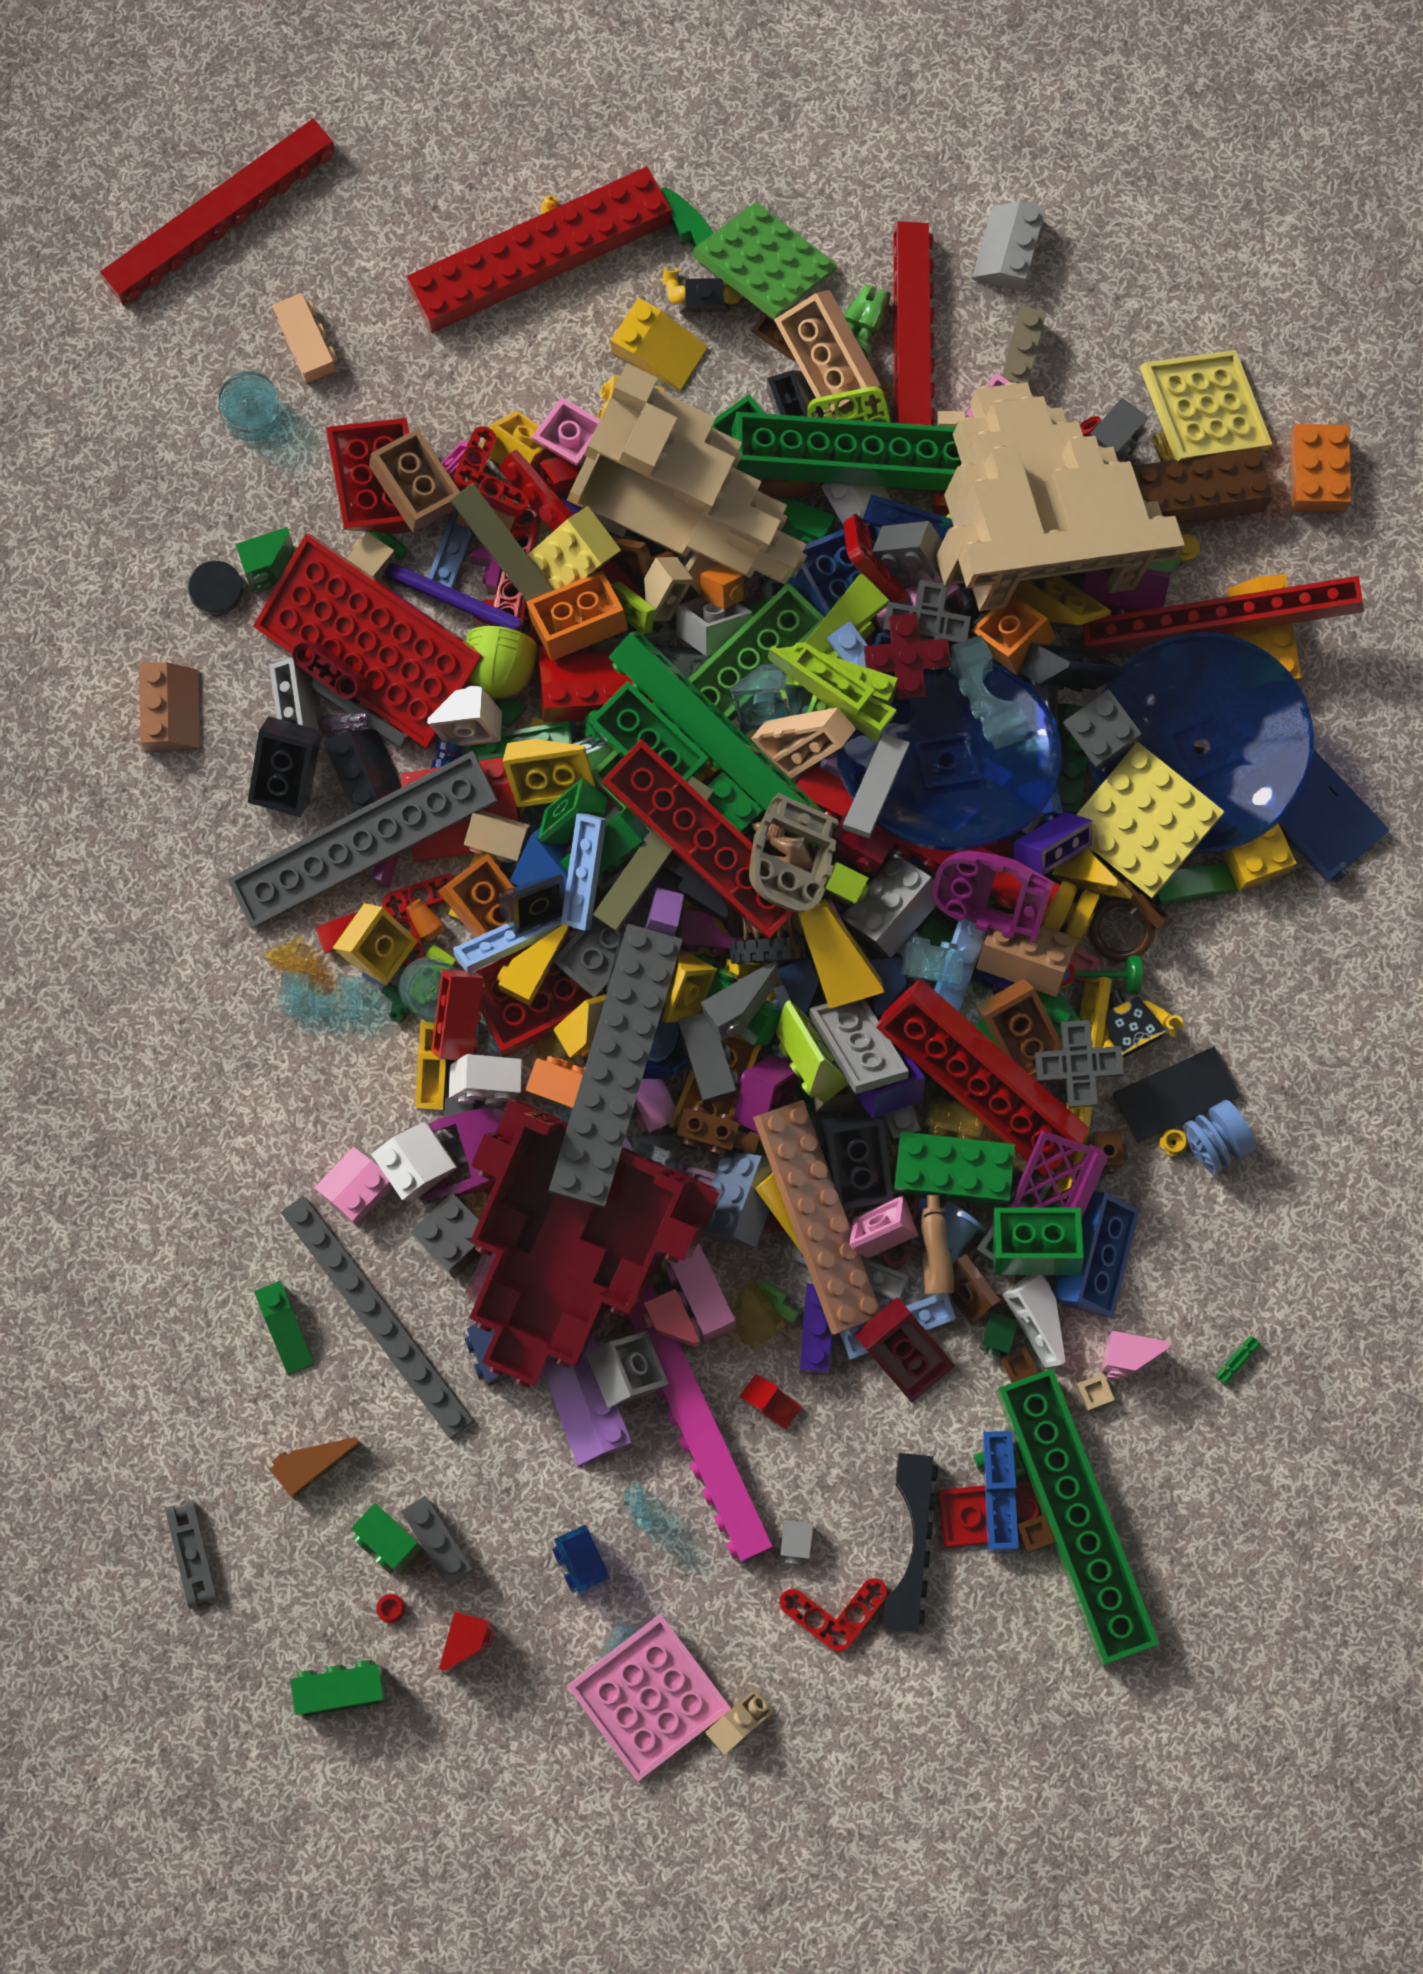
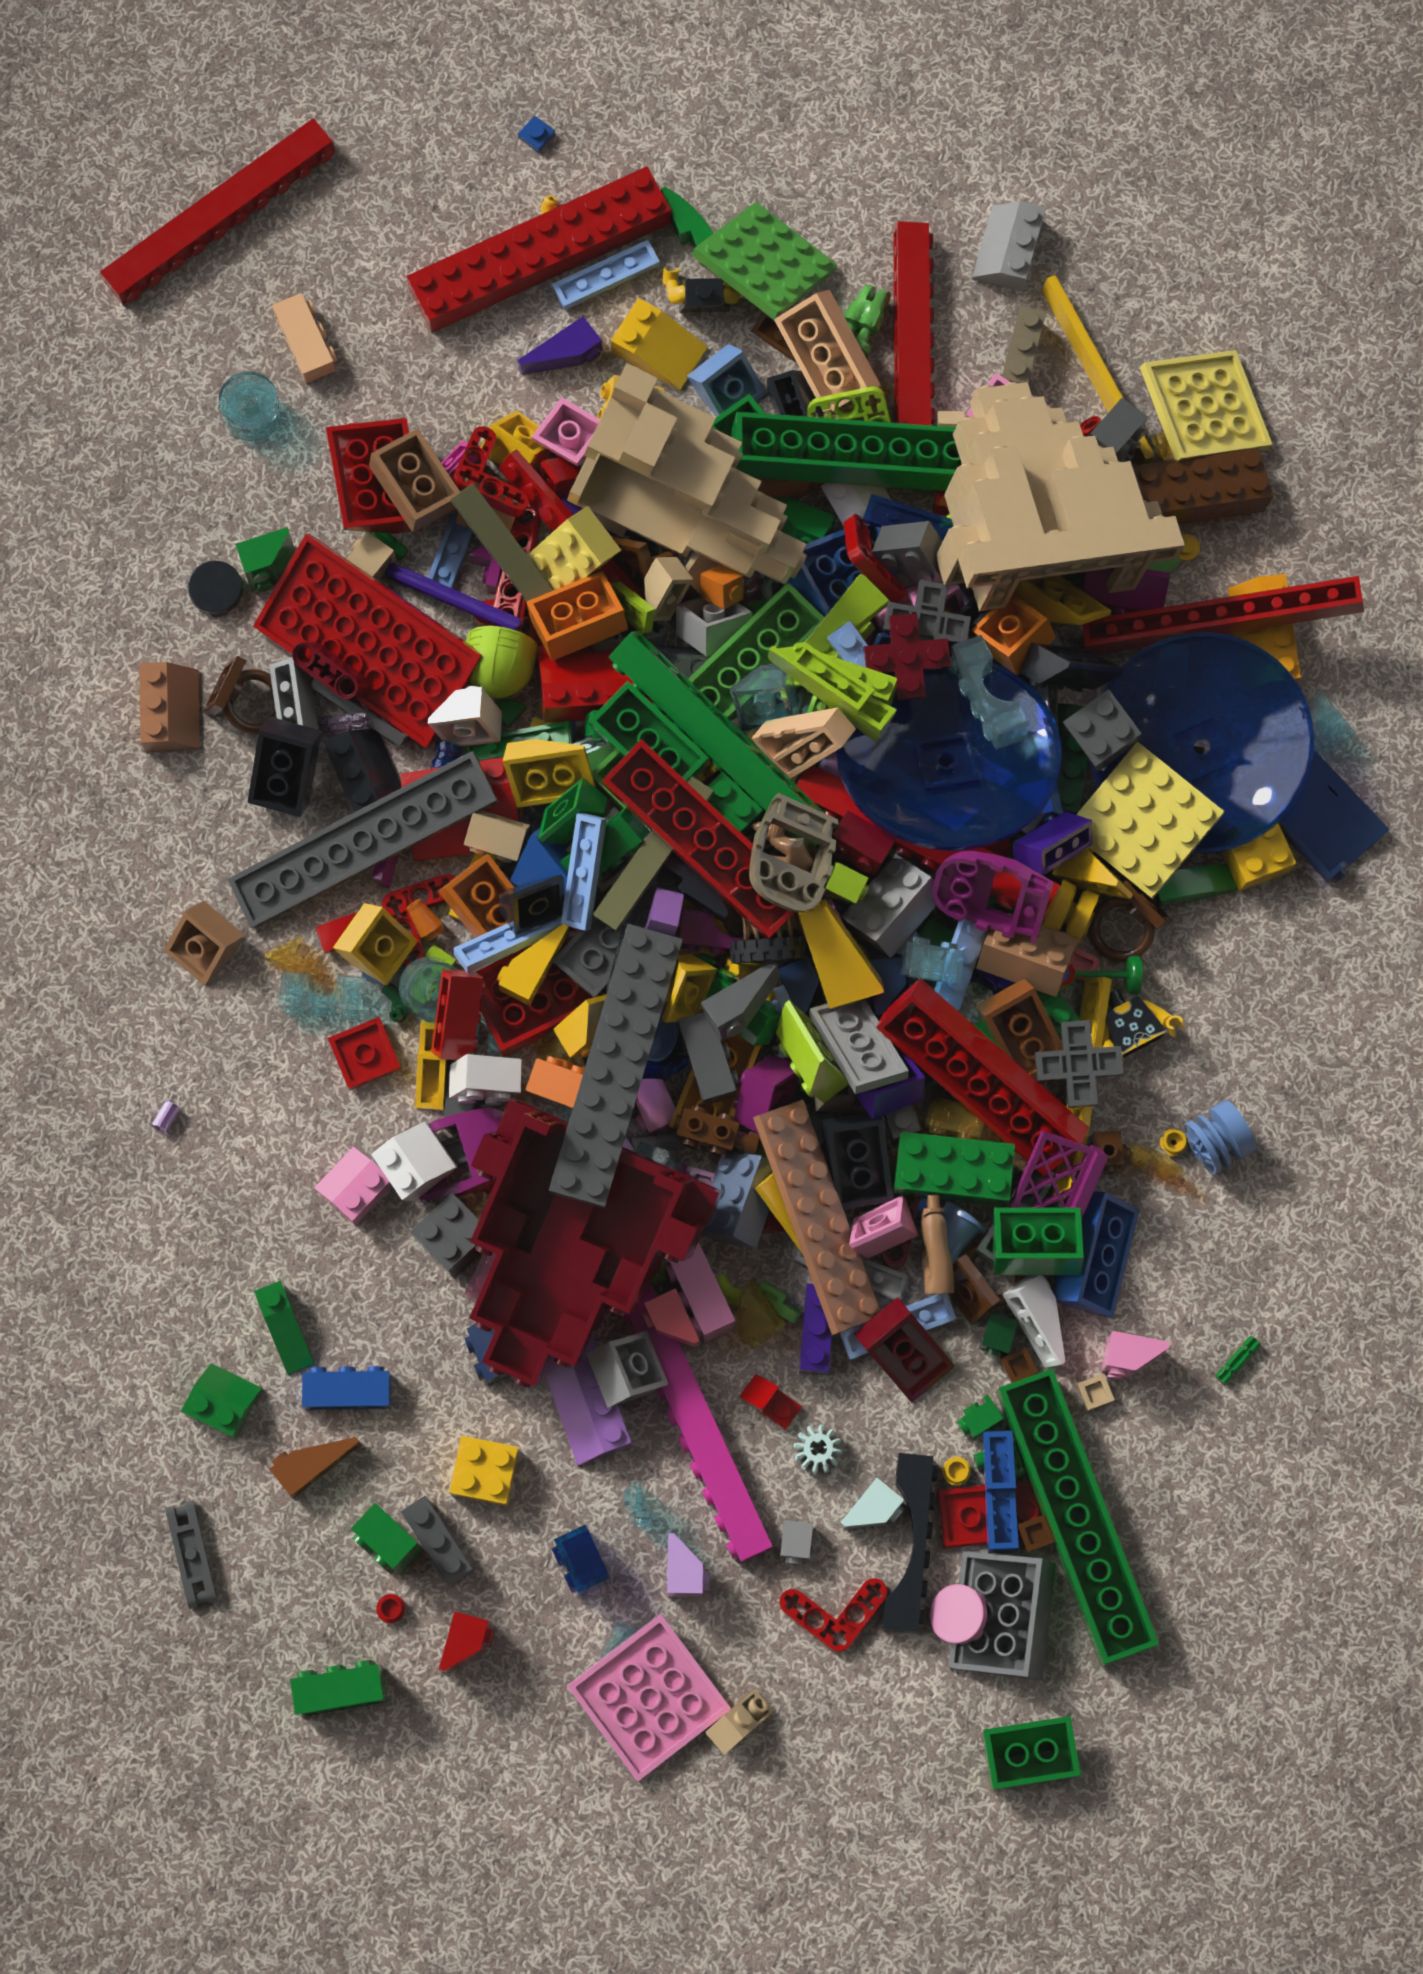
(165, 1117): none -> lavender piece
(203, 942): none -> medium nougat slope
(221, 1401): none -> green slope
(228, 689): none -> reddish brown tile
(346, 1389): none -> blue brick
(364, 1053): none -> red plate
(376, 1317): dark grey plate -> none
(484, 1471): none -> yellow brick
(536, 134): none -> blue plate
(565, 349): none -> dark purple slope
(606, 275): none -> light blue plate
(685, 1571): none -> lavender slope
(726, 380): none -> medium blue slope
(730, 1293): none -> lime arm
(816, 1439): none -> light aqua gear
(874, 1507): none -> light aqua slope
(876, 785): light grey tile -> none
(956, 1471): none -> yellow plate
(958, 1614): none -> bright pink tile
(979, 1418): none -> green brick
(1018, 1615): none -> dark grey slope
(1030, 1753): none -> green slope
(1088, 355): none -> yellow tile
(1144, 1156): none -> clear yellow slope
(1175, 1094): black tile -> none
(1320, 468): orange brick -> none
(1329, 726): none -> clear light blue slope

